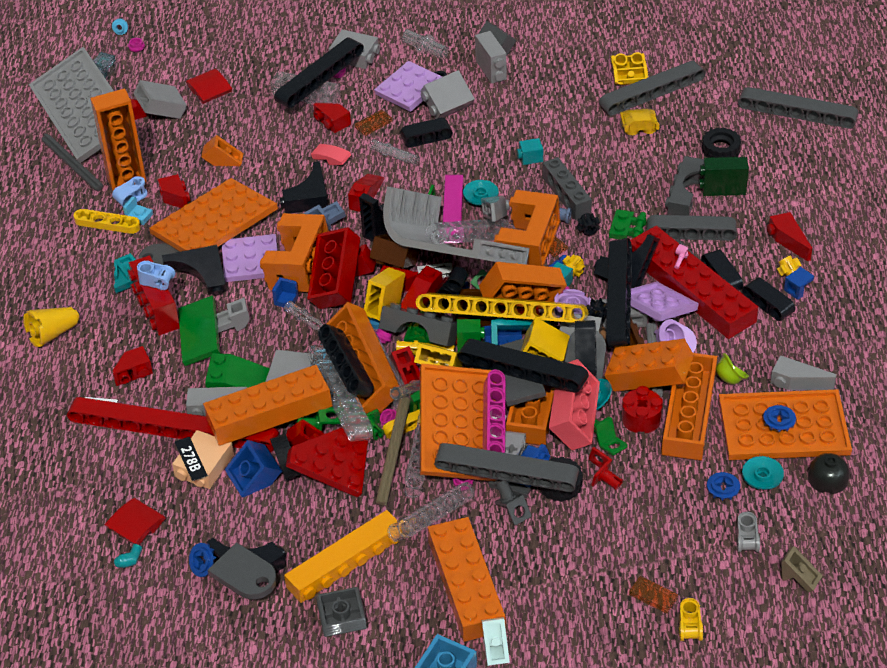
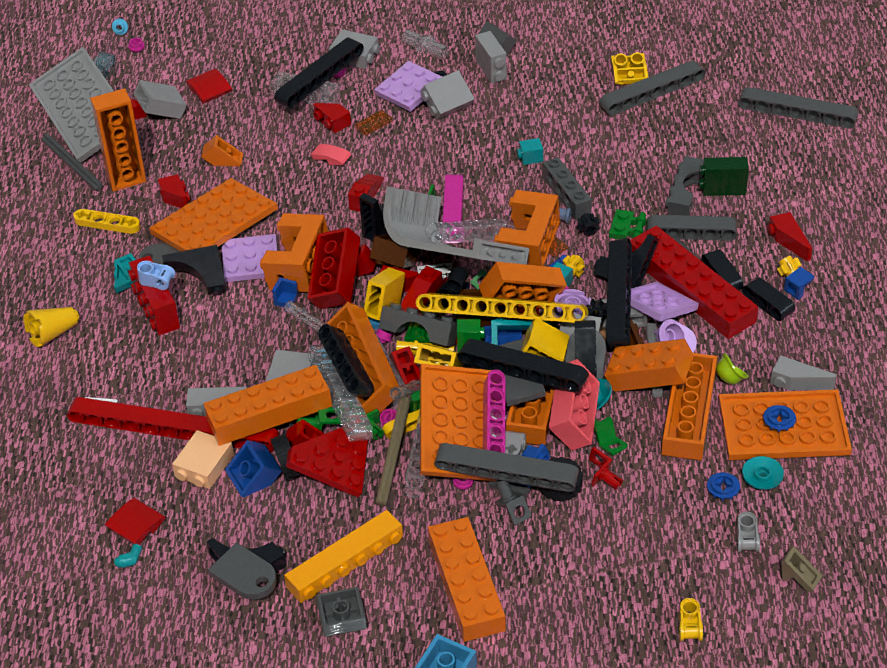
(124, 192): light blue piece -> none
(132, 209): medium azure bracket -> none
(132, 366): red slope -> none
(191, 459): black sticker -> none
(196, 563): blue gear -> none
(198, 330): green tile -> none
(234, 371): green slope -> none
(235, 316): light grey brick -> none
(306, 194): black arch -> none
(331, 212): sand blue brick -> none
(388, 150): clear pin -> none
(423, 513): clear beam -> none
(426, 132): black beam -> none
(479, 189): teal dish -> none
(494, 207): light grey slope -> none
(495, 641): light aqua slope -> none
(639, 119): yellow slope -> none
(642, 410): red brick -> none
(653, 594): clear orange tile -> none
(682, 252): bright pink hand -> none
(721, 135): black tyre -> none
(828, 473): pearl dark grey cylinder -> none

